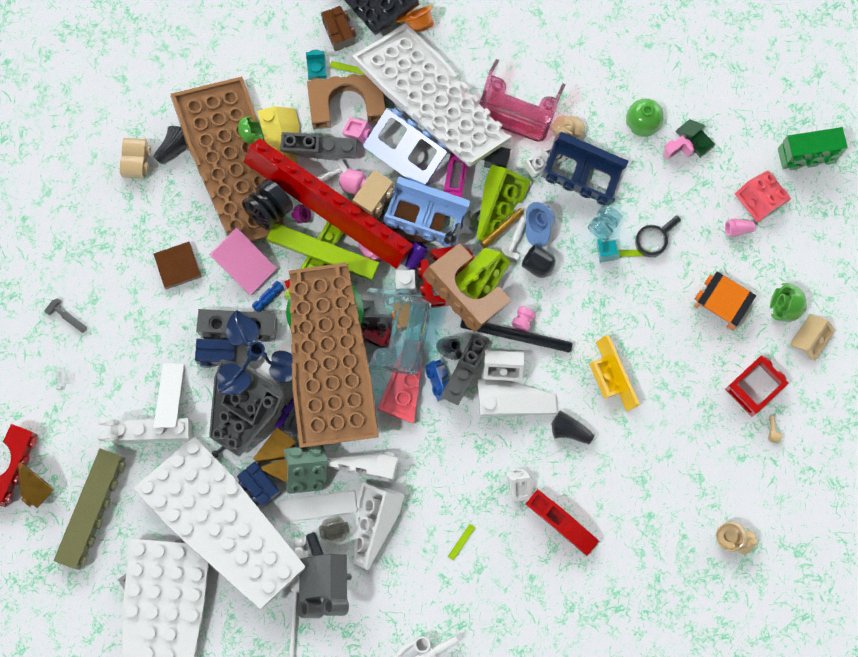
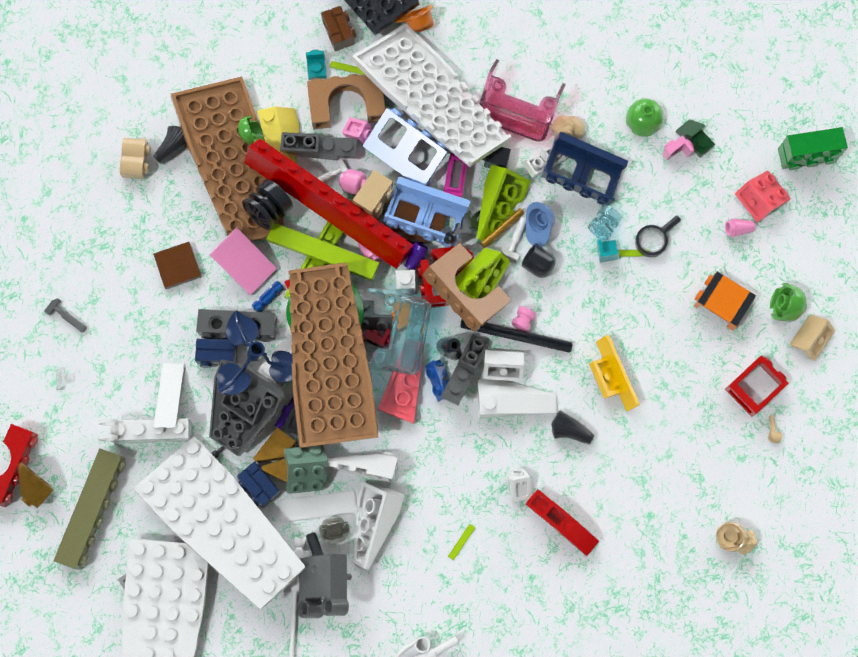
(301, 214): magenta tile -> none

